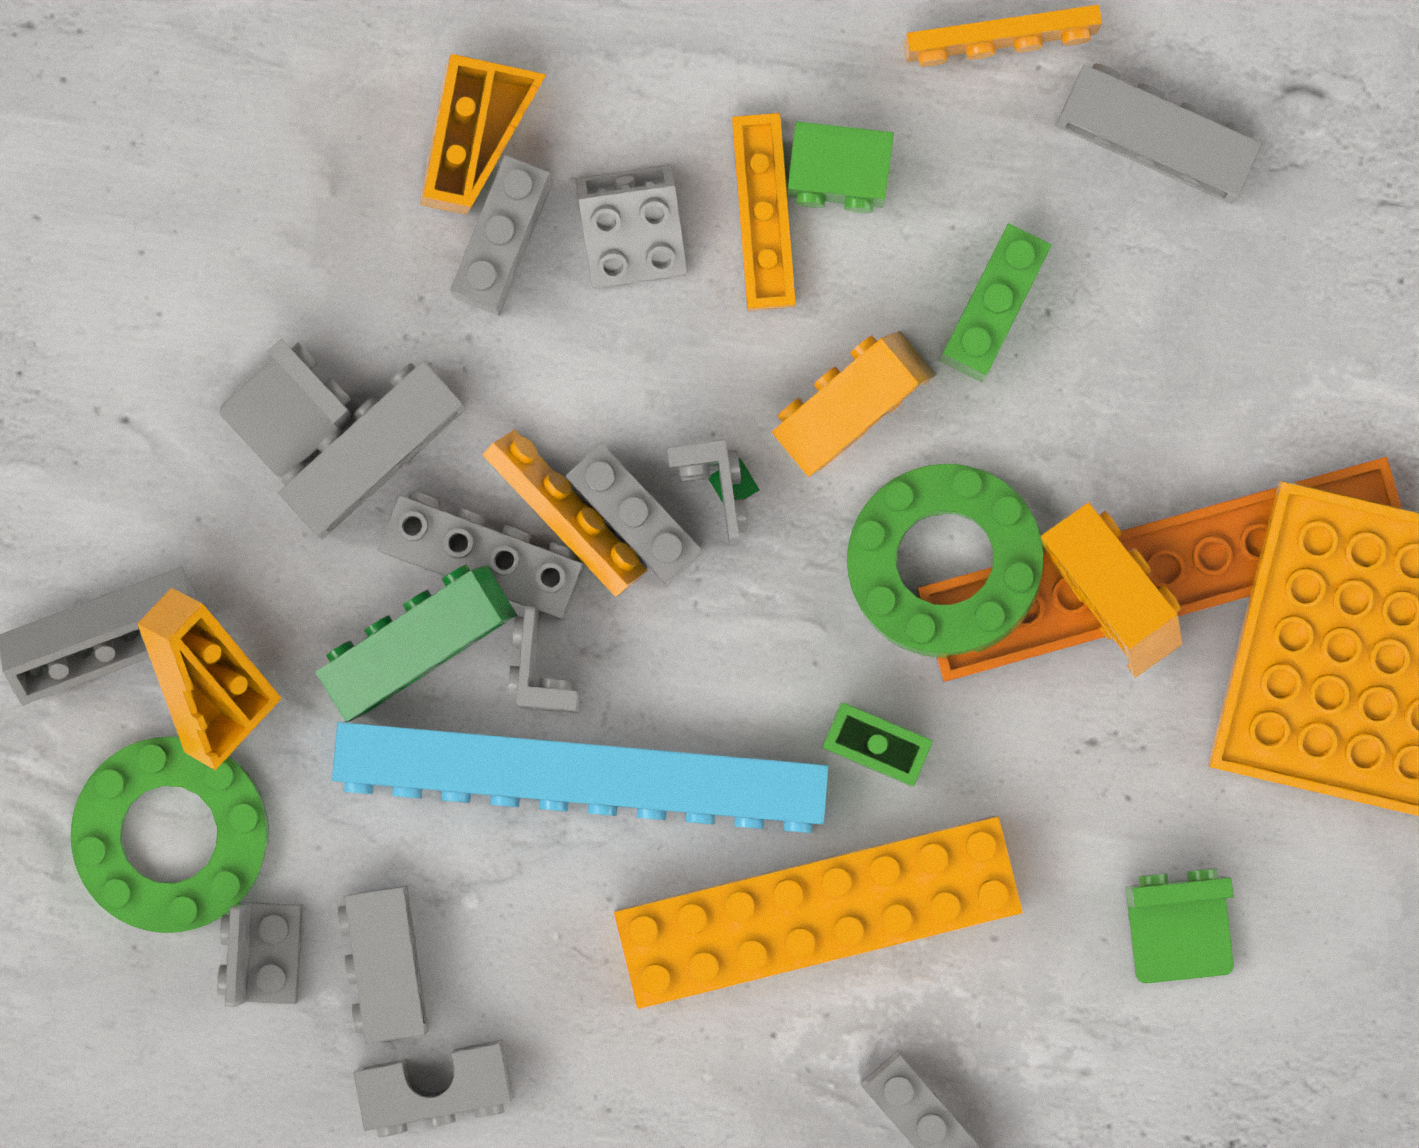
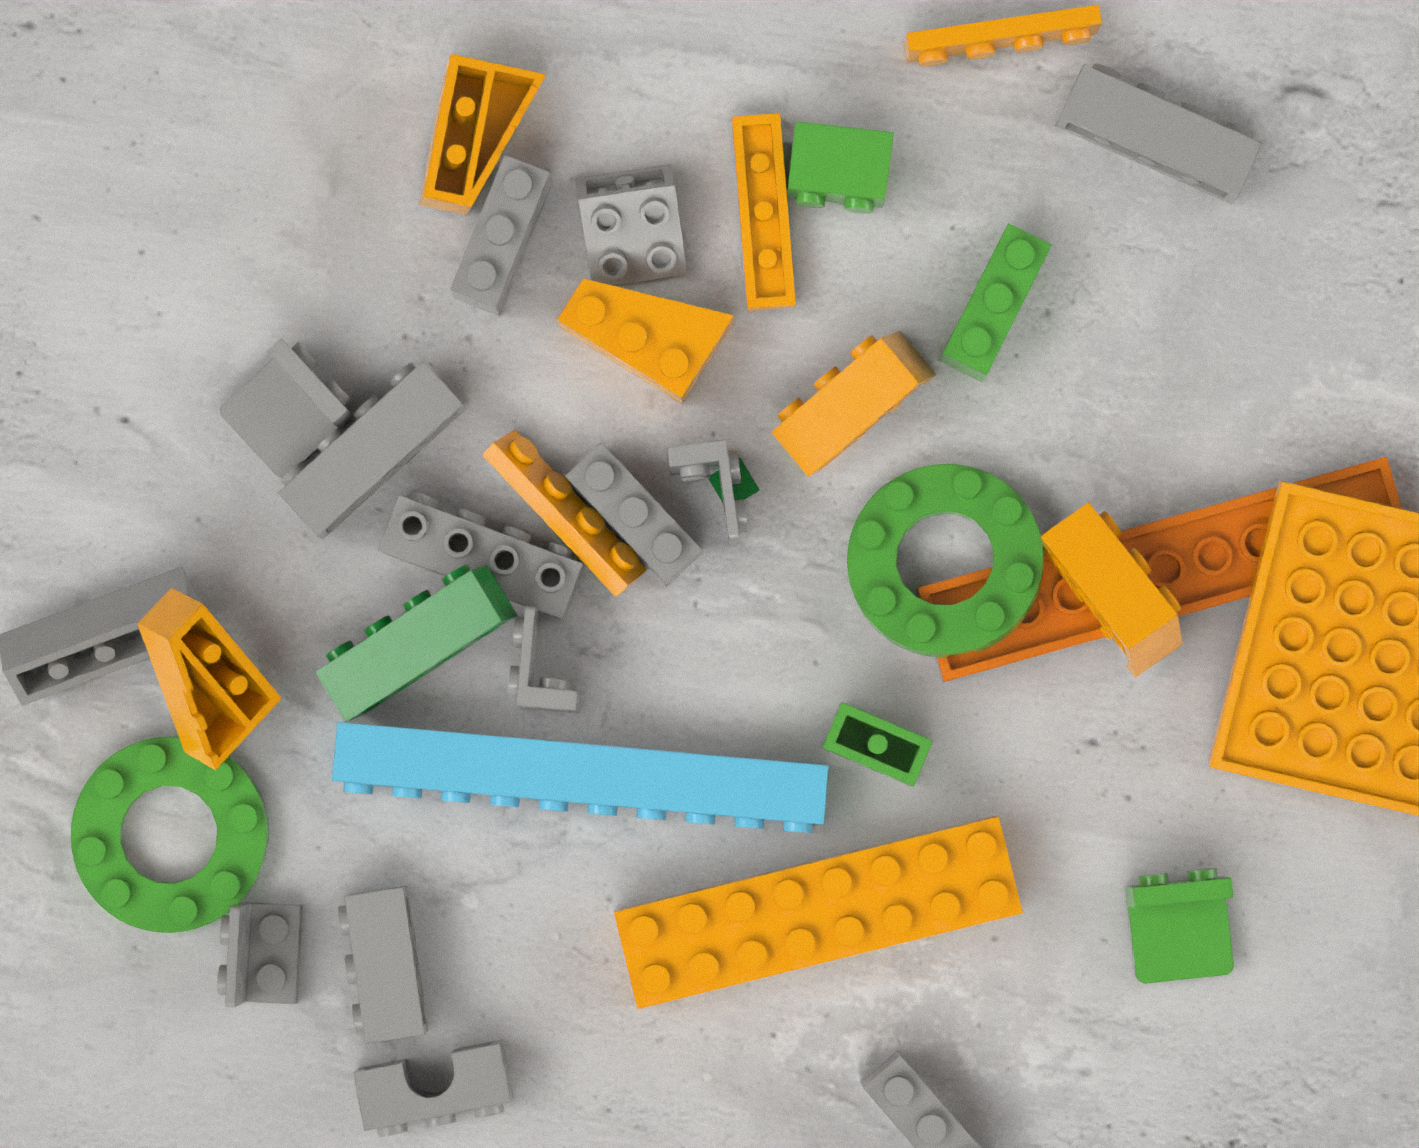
(646, 334): none -> light orange wedge

